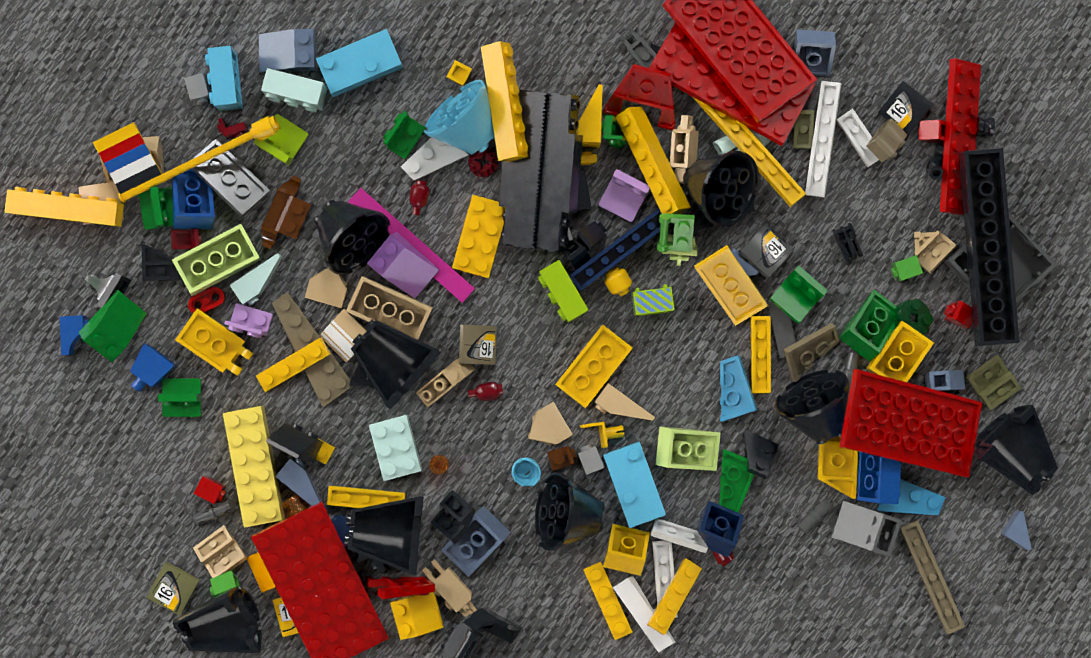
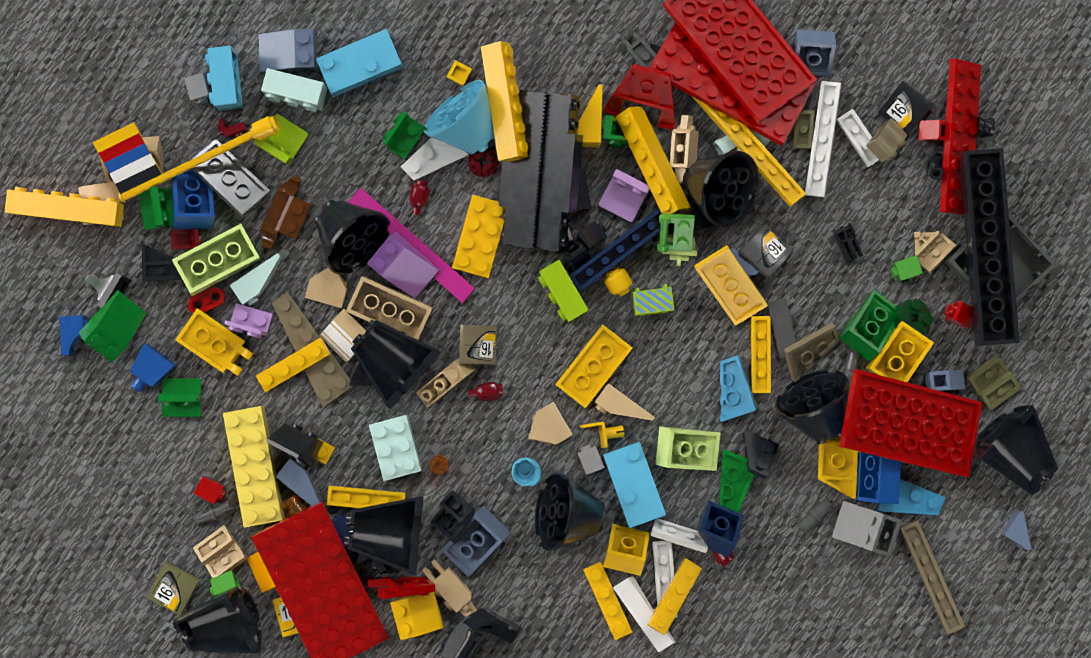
(561, 457): reddish brown bracket -> none
(588, 158): yellow plate -> none
(798, 294): green bracket -> none

